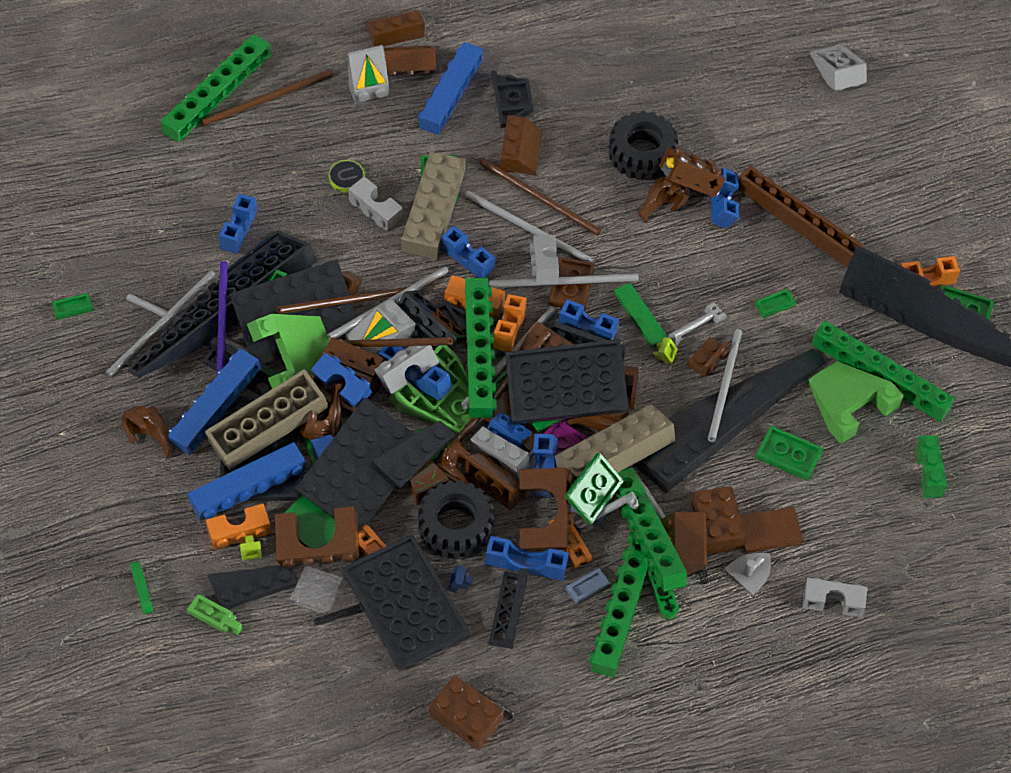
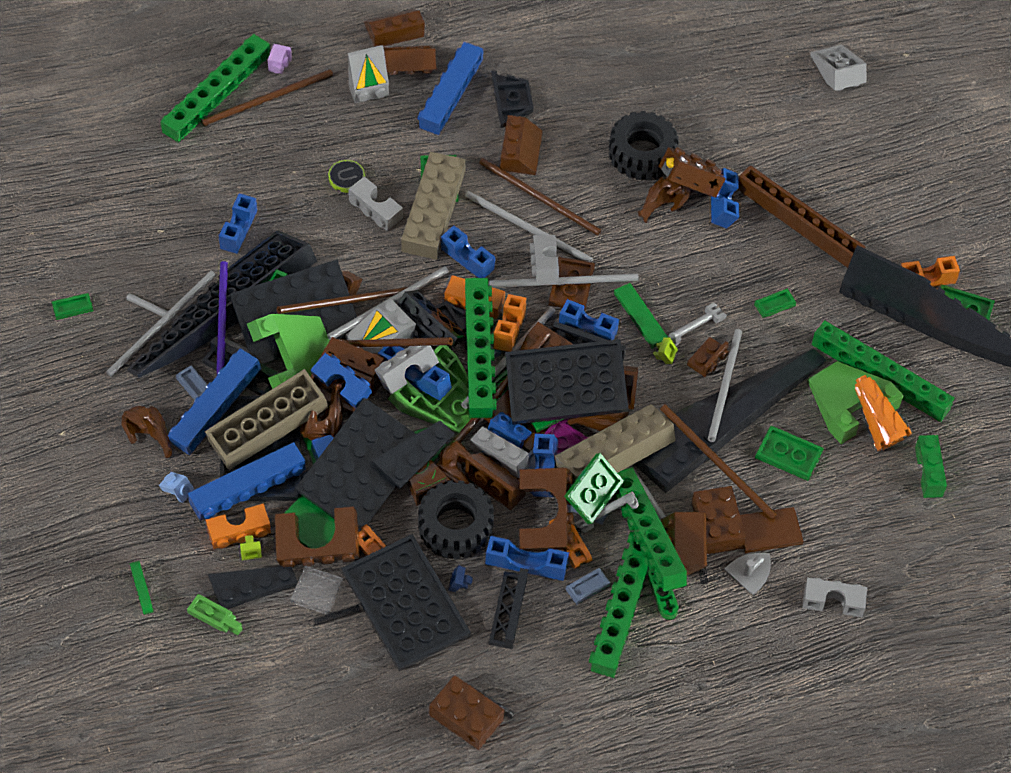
(177, 485): none -> light blue bracket
(192, 382): none -> sand blue tile
(279, 58): none -> lavender brick
(718, 461): none -> reddish brown piece
(883, 420): none -> orange cone

